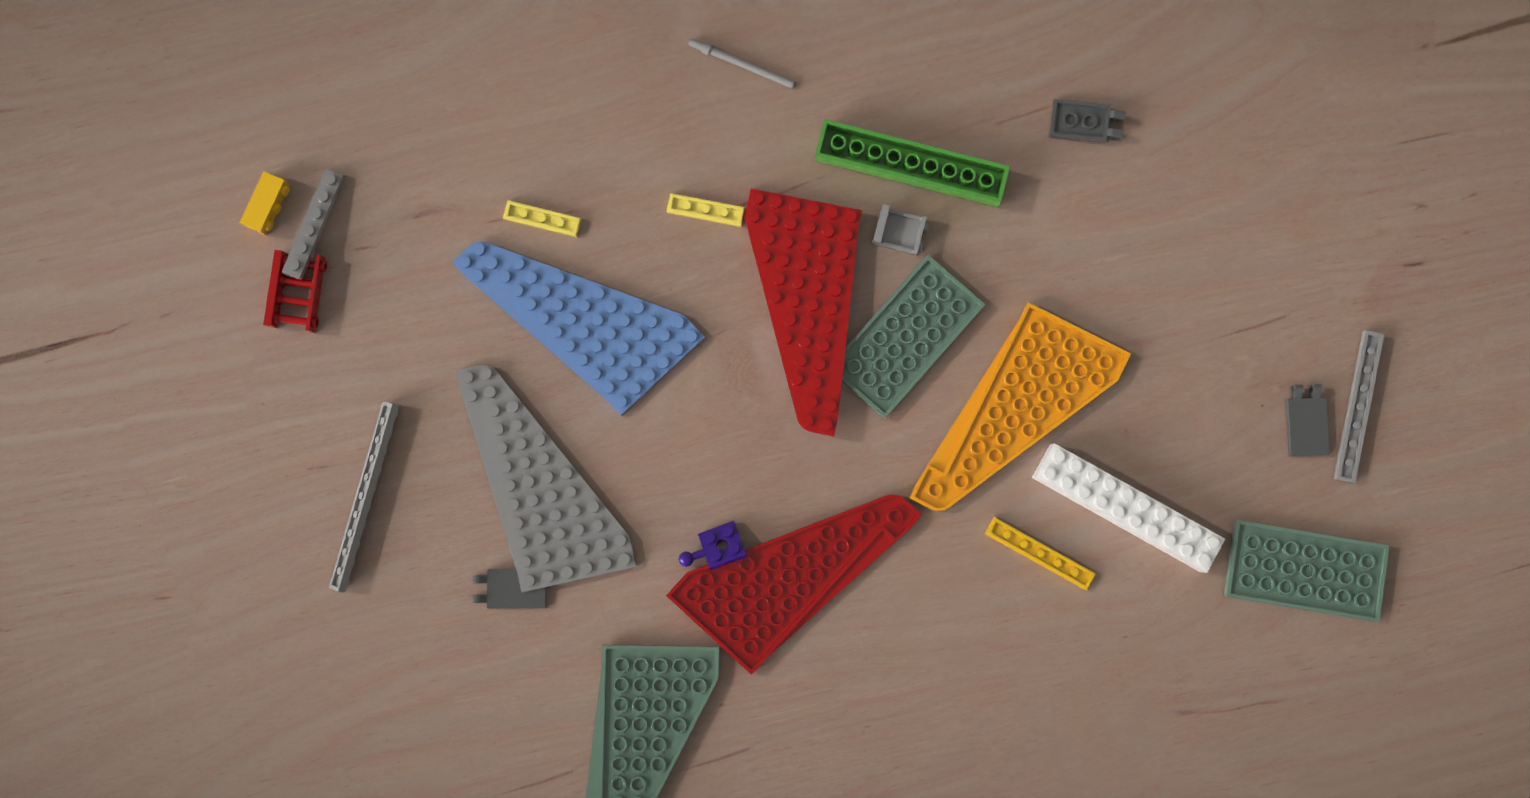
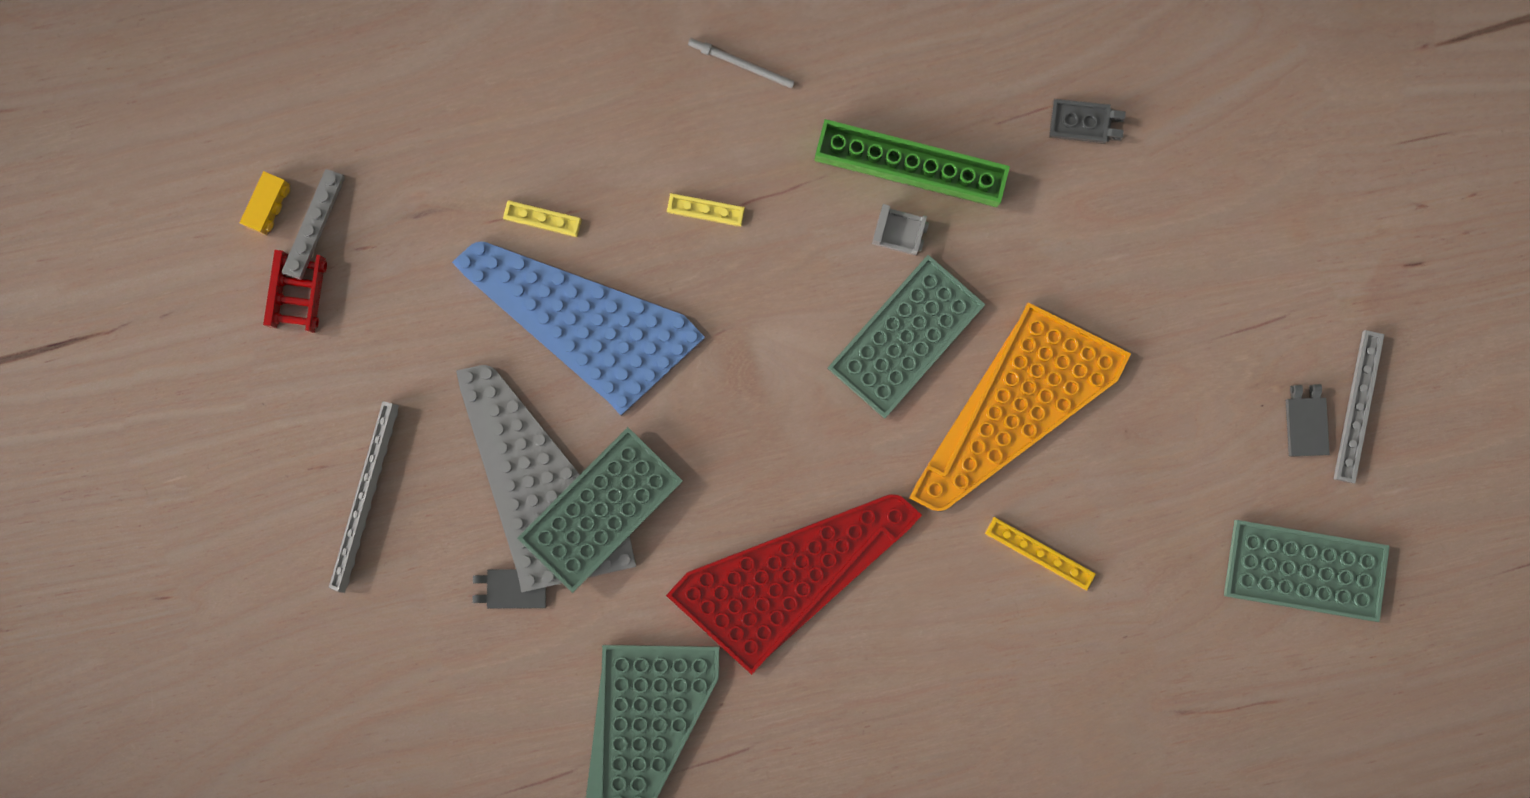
(599, 509): none -> sand green plate
(715, 557): dark purple plate -> none
(807, 278): red wing -> none
(1128, 508): white brick -> none

